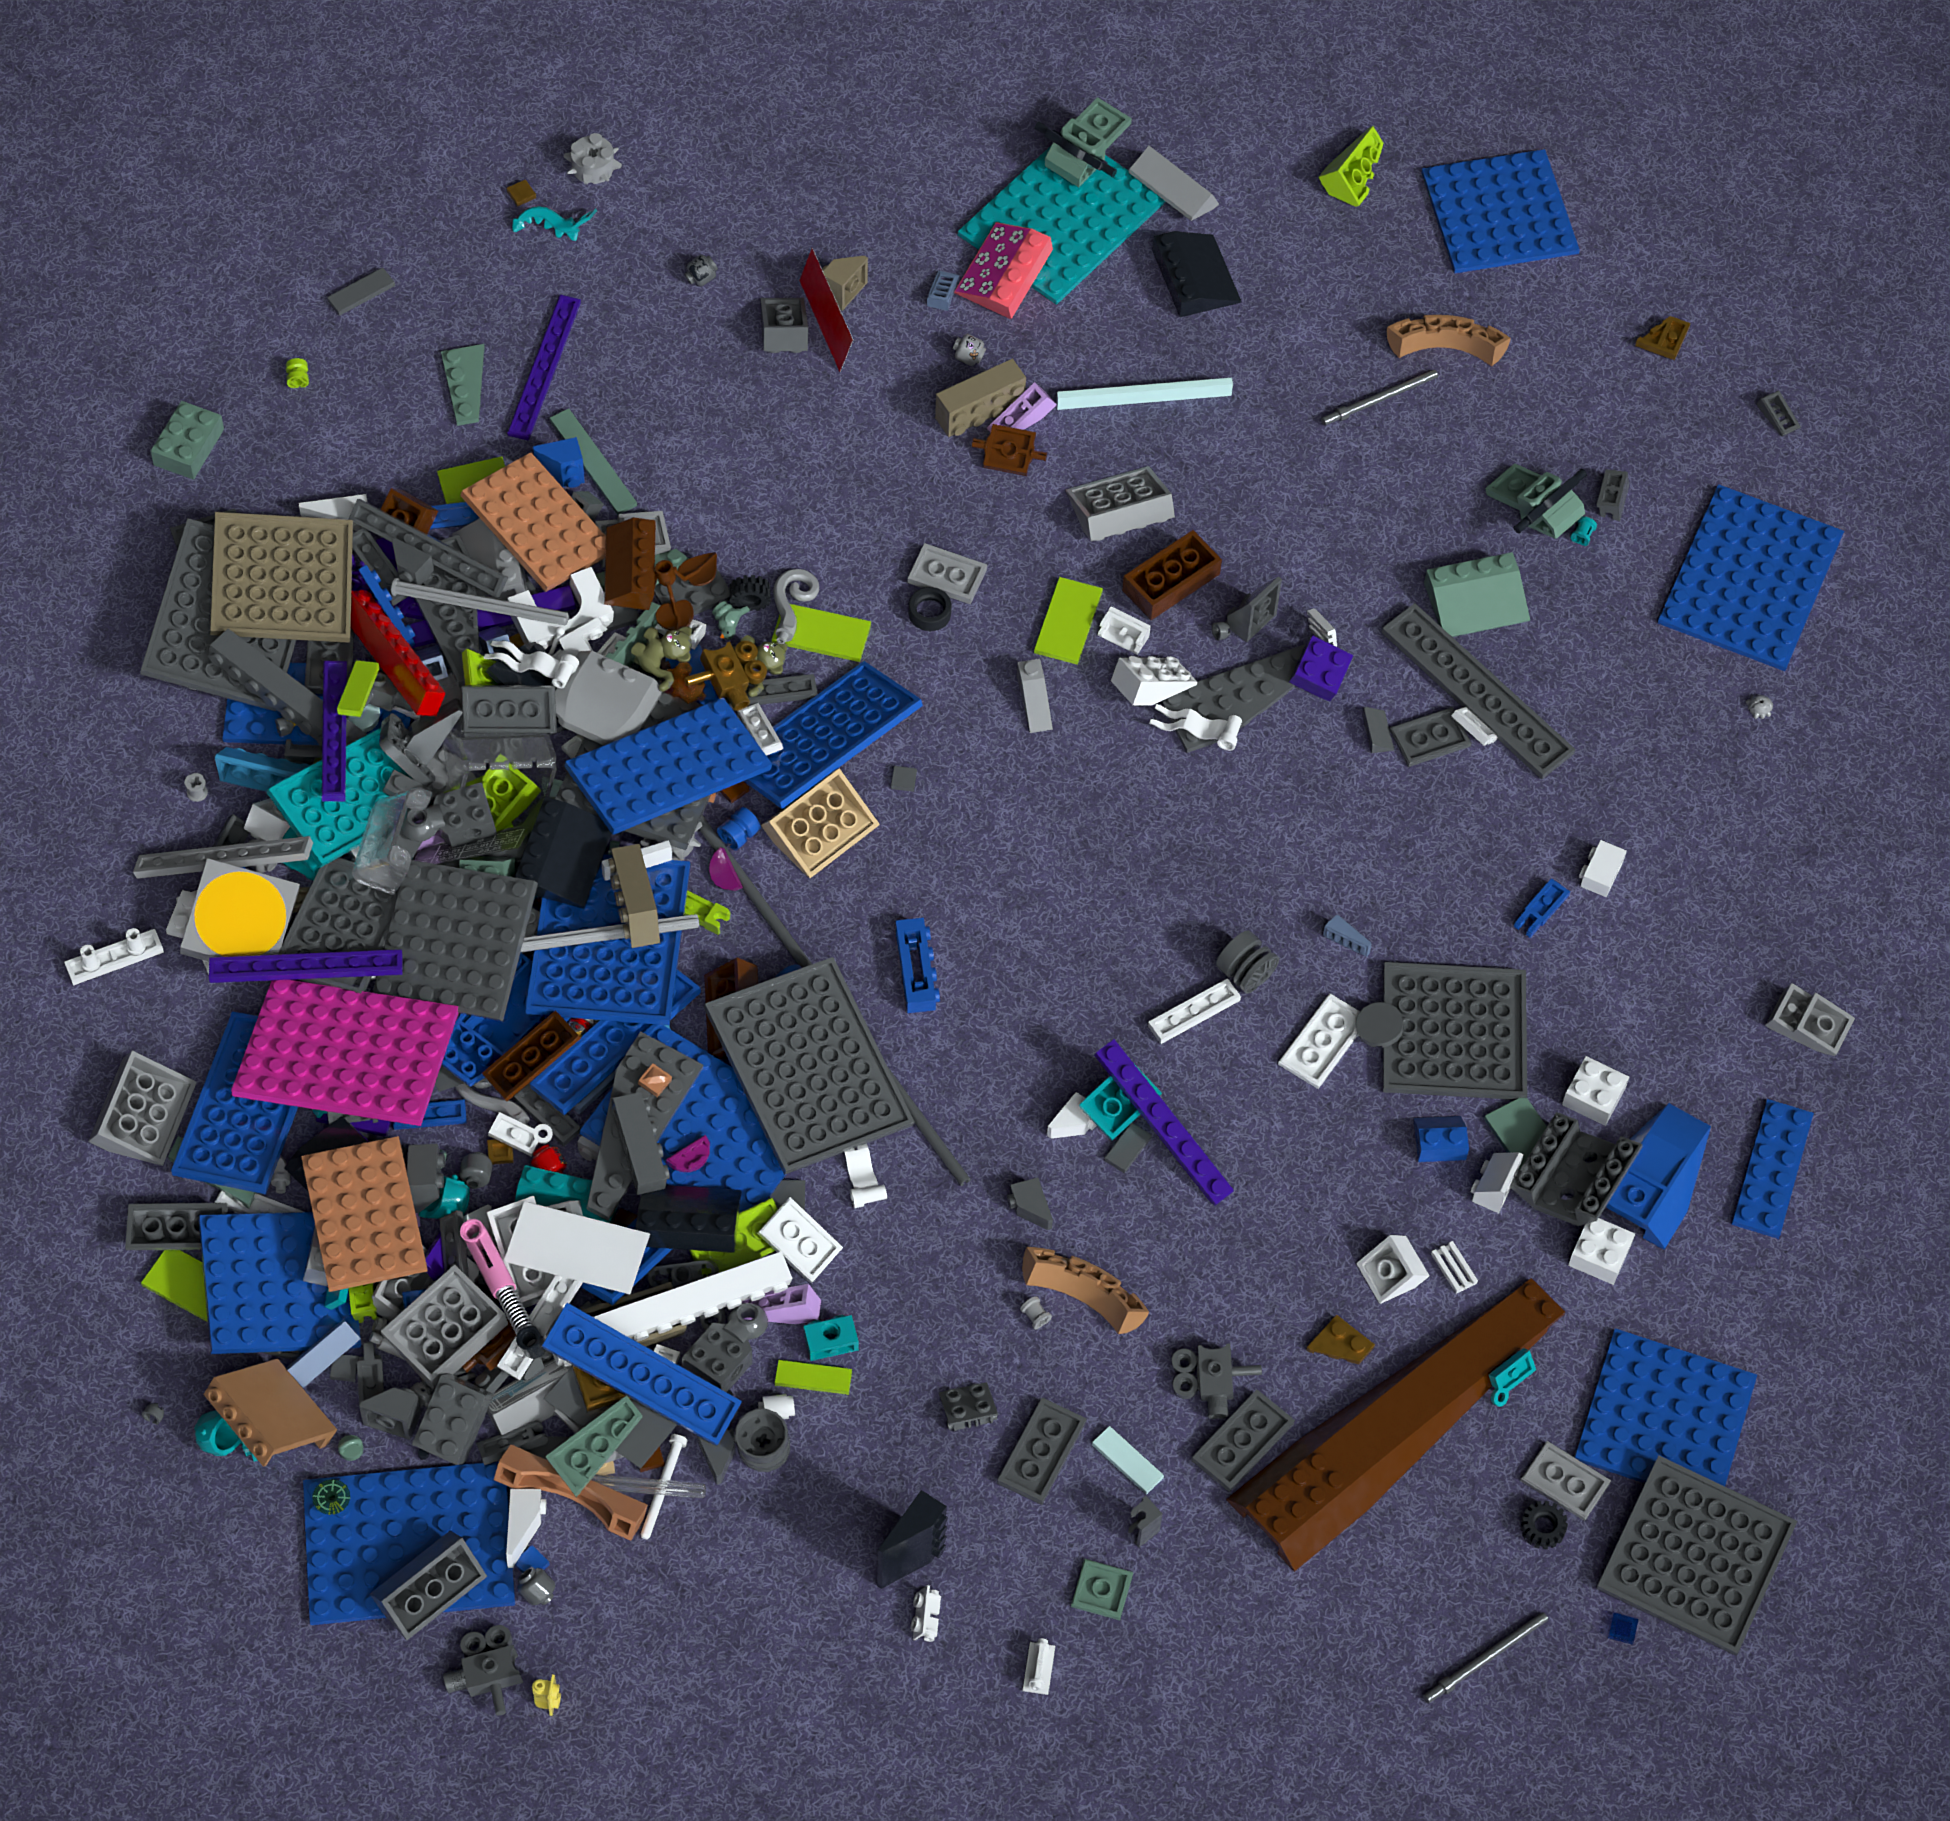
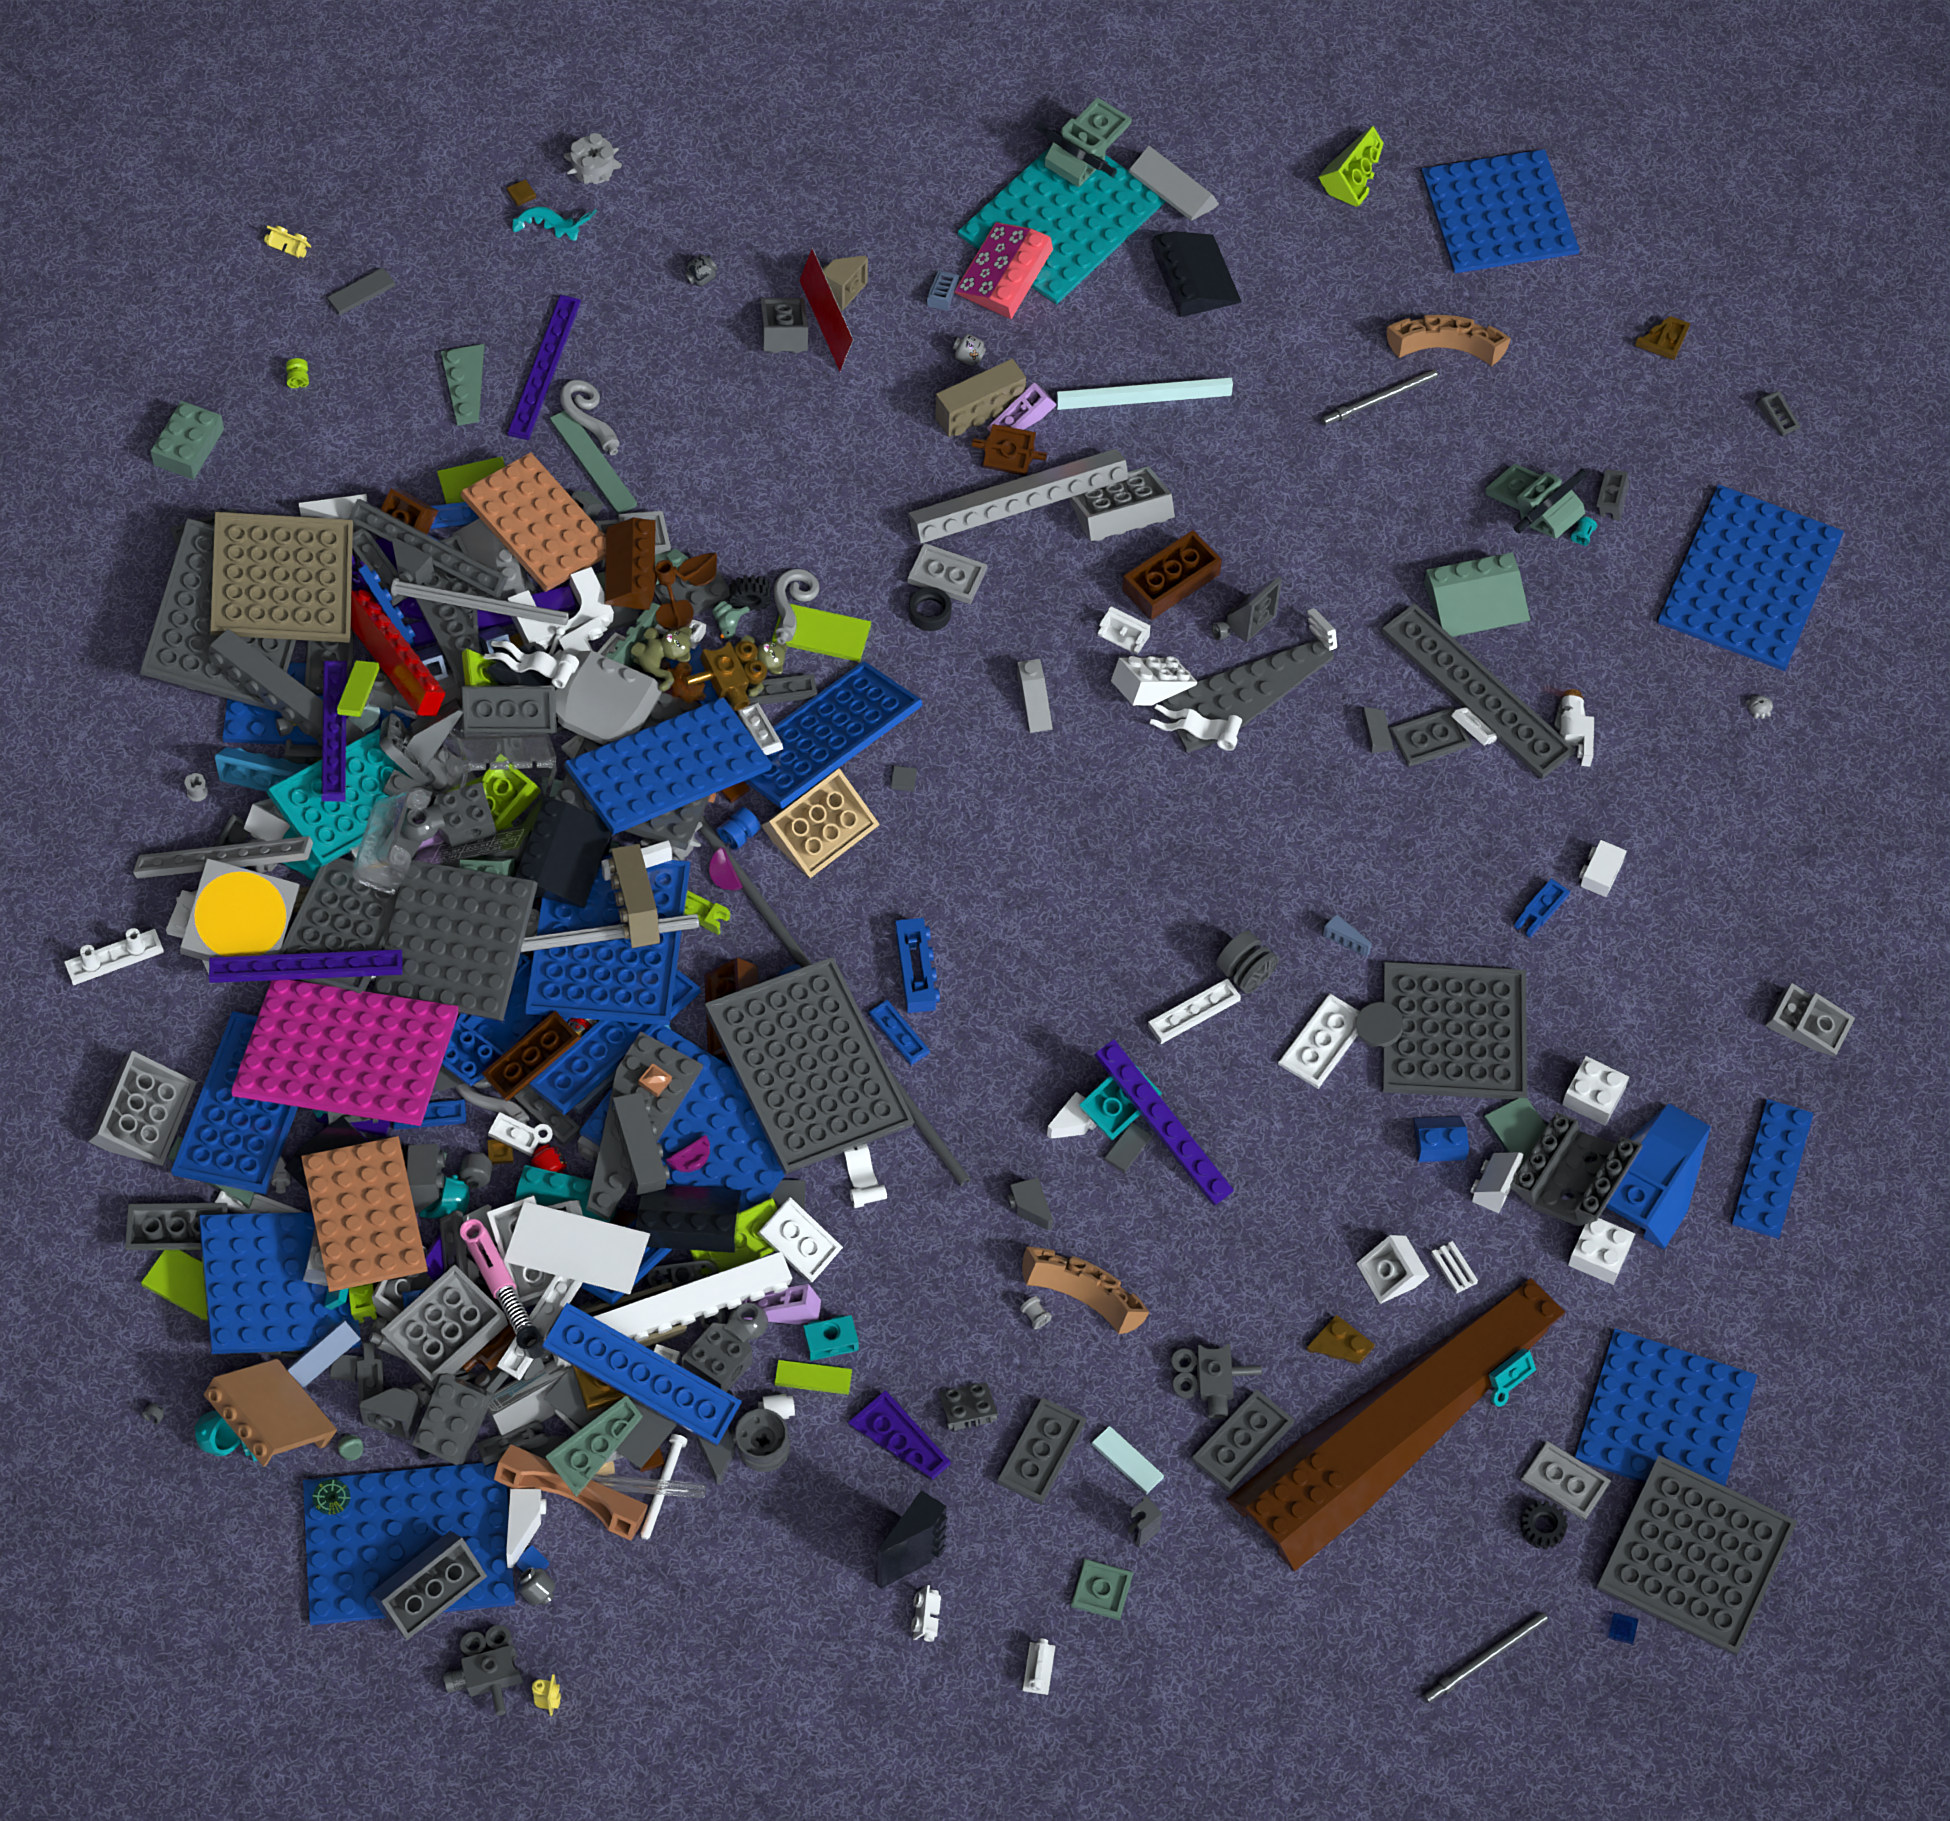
(279, 237): none -> light yellow hinge
(562, 461): blue slope -> none
(602, 431): none -> light grey plant
(897, 1433): none -> dark purple wing
(899, 1032): none -> blue tile
(1018, 495): none -> light grey brick
(1068, 620): lime tile -> none
(1321, 668): dark purple brick -> none
(1575, 726): none -> white plate

